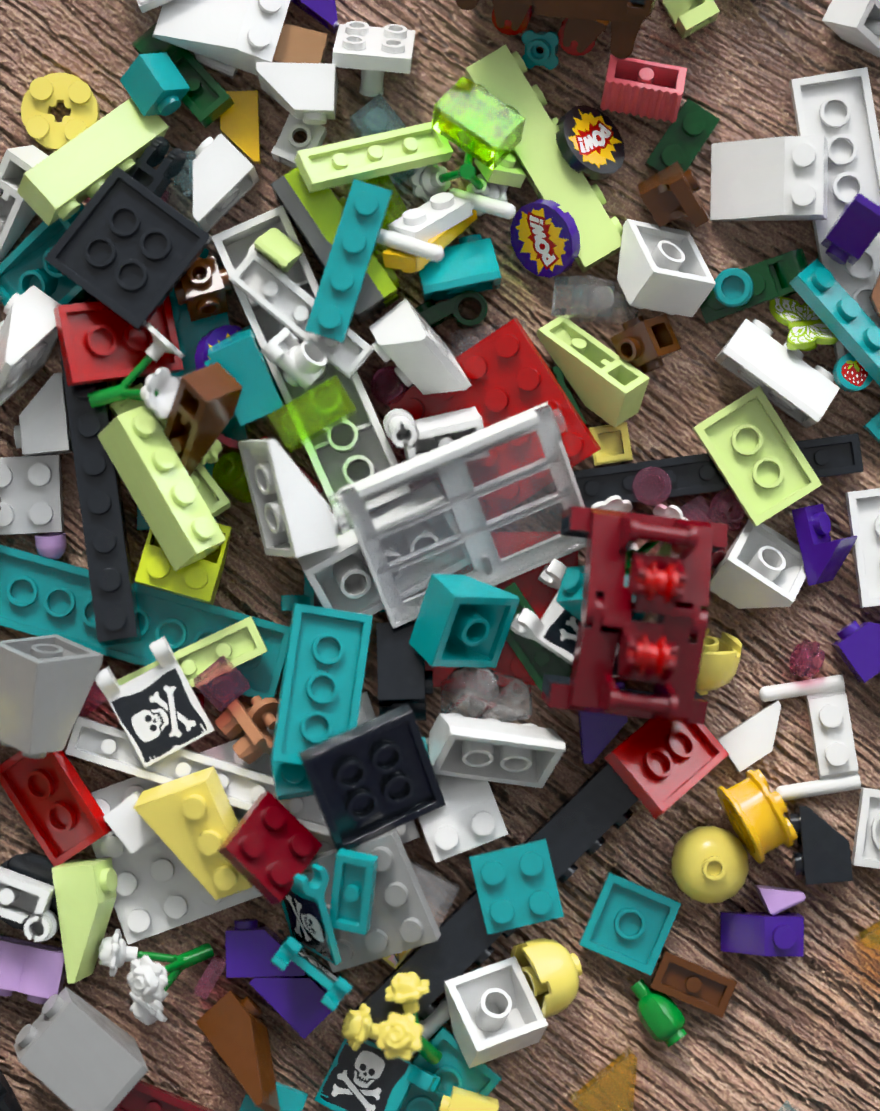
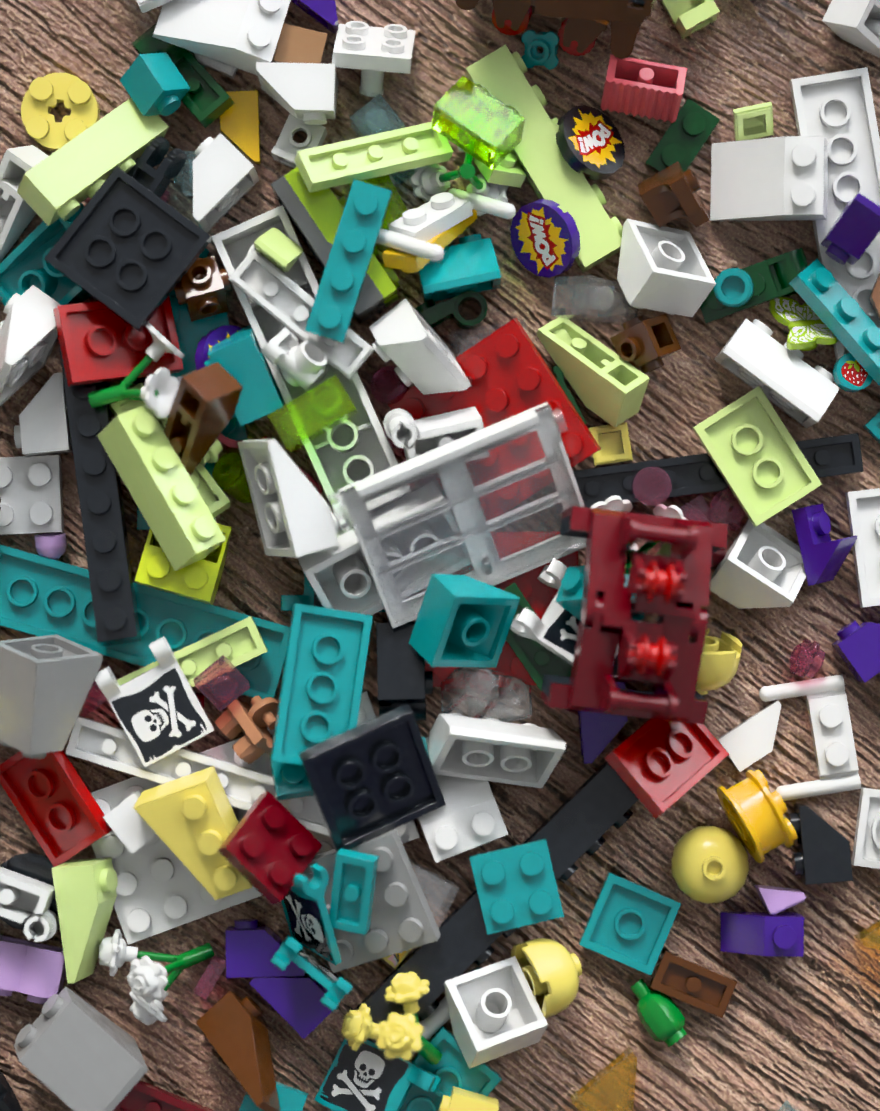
(753, 122): none -> yellowish green slope

